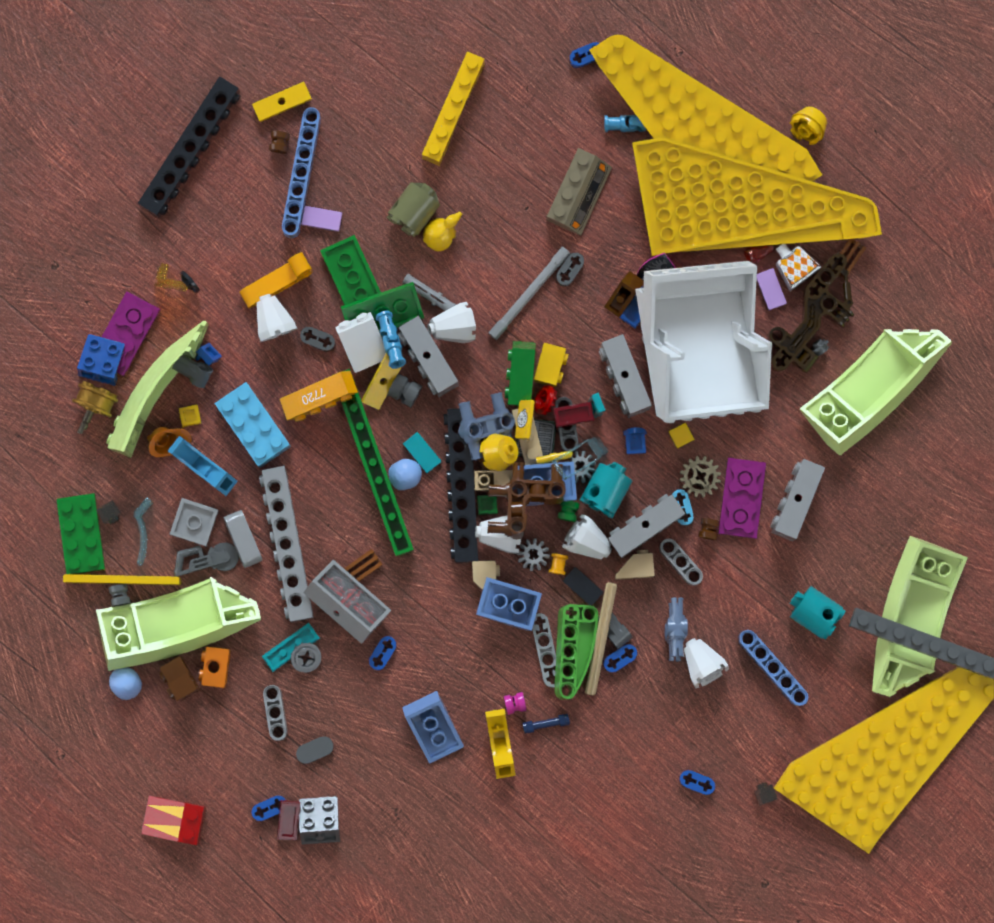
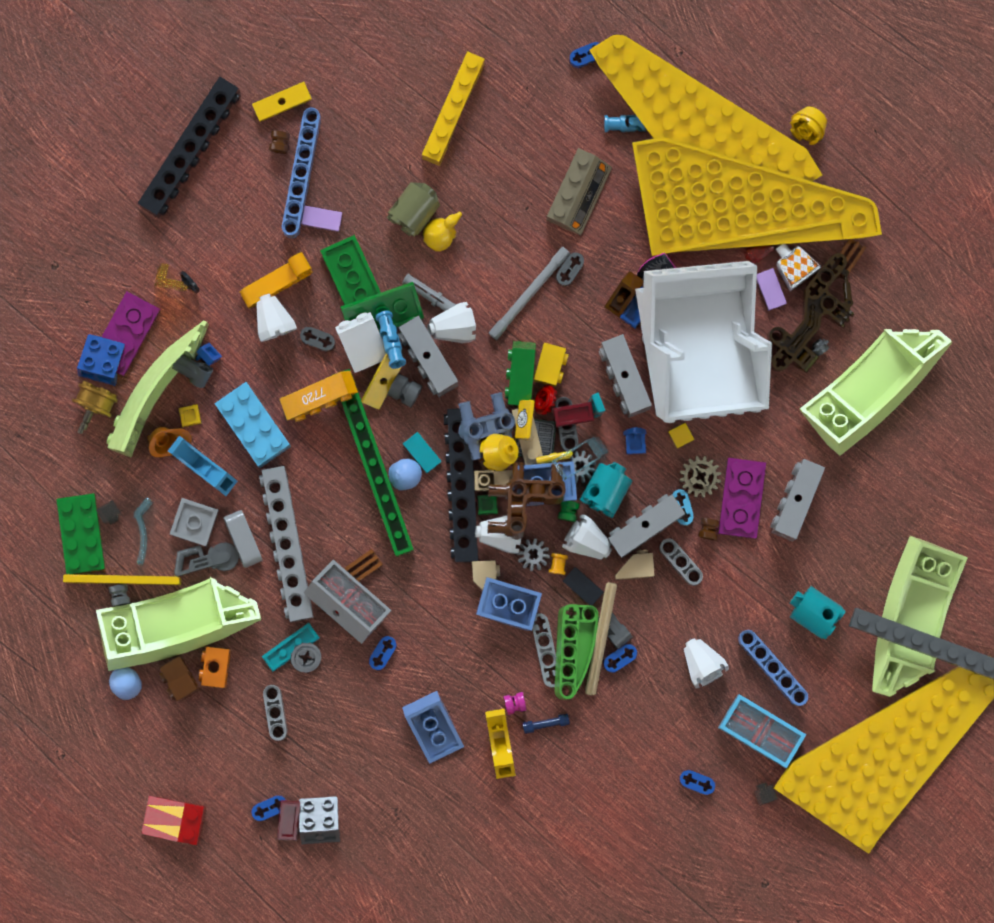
(314, 749): dark grey tile -> none
(676, 629): sand blue piece -> none
(762, 731): none -> clear brick

